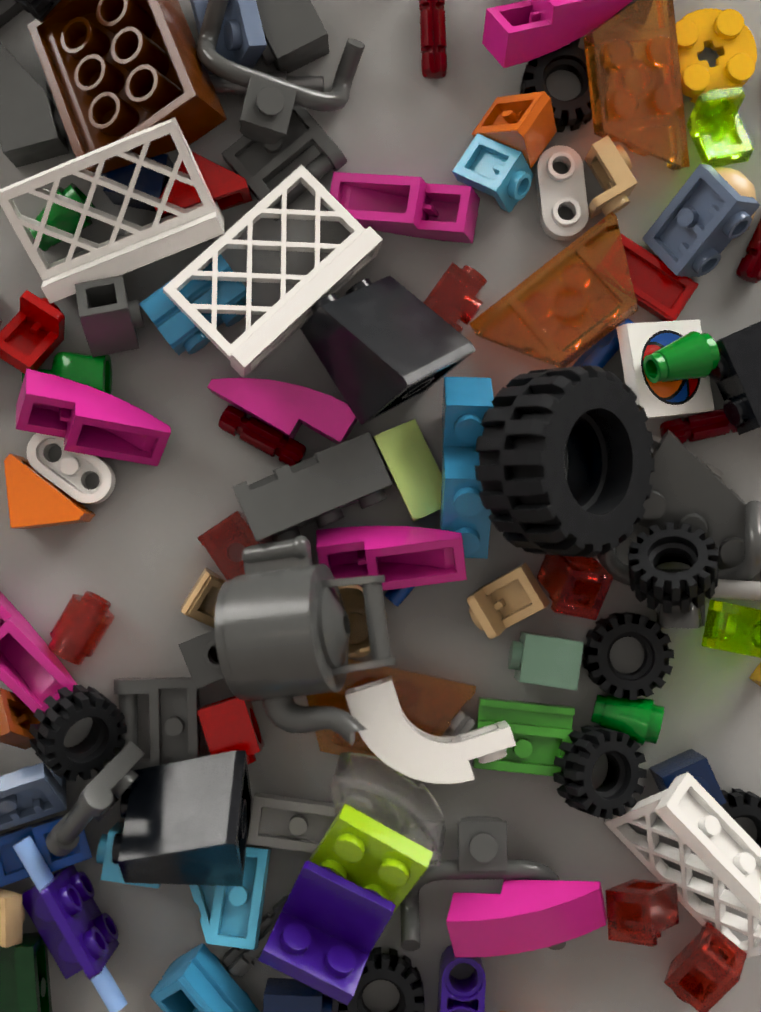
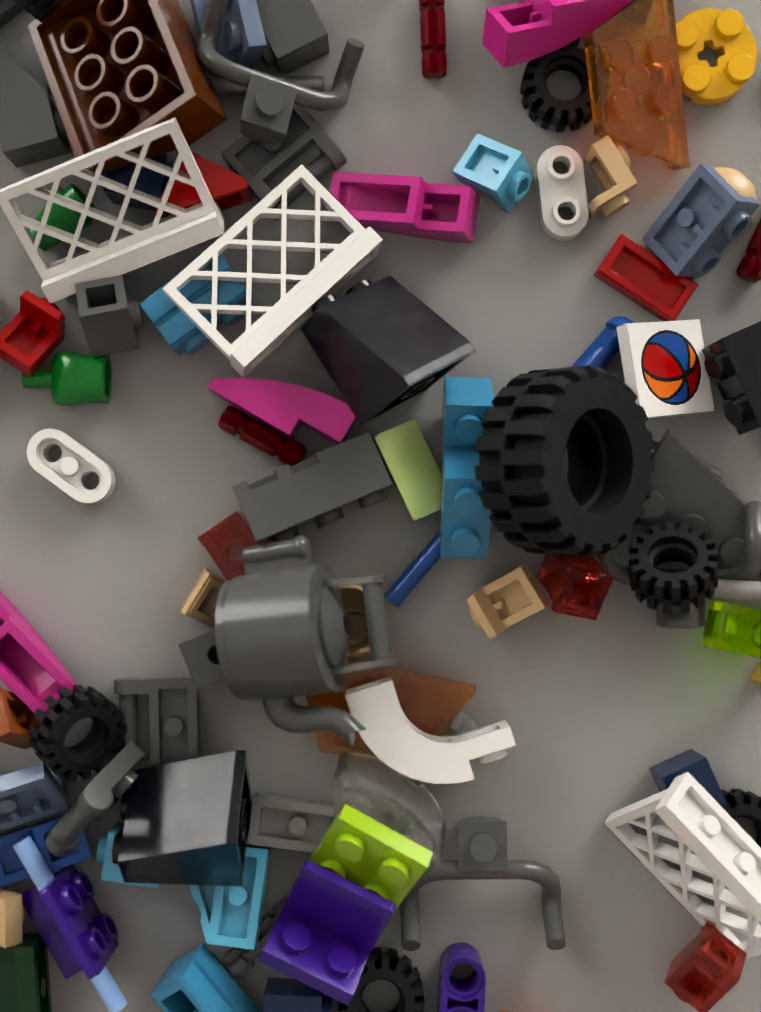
(37, 501): orange slope -> none
(81, 627): clear red brick -> none
(89, 419): dark pink slope -> none
(231, 726): red brick -> none
(401, 553): dark pink slope -> none
(457, 295): clear red brick -> none
(521, 123): orange slope -> none
(524, 916): dark pink slope -> none
(536, 731): bright green plate -> none
(546, 660): sand green brick -> none
(566, 301): clear orange wing -> none
(620, 778): black tyre -> none
(633, 717): green cone -> none
(641, 911): clear red brick -> none
(655, 655): black tyre -> none
(683, 359): green cone -> none
(699, 426): dark red axle -> none
(718, 128): clear neon green bracket -> none

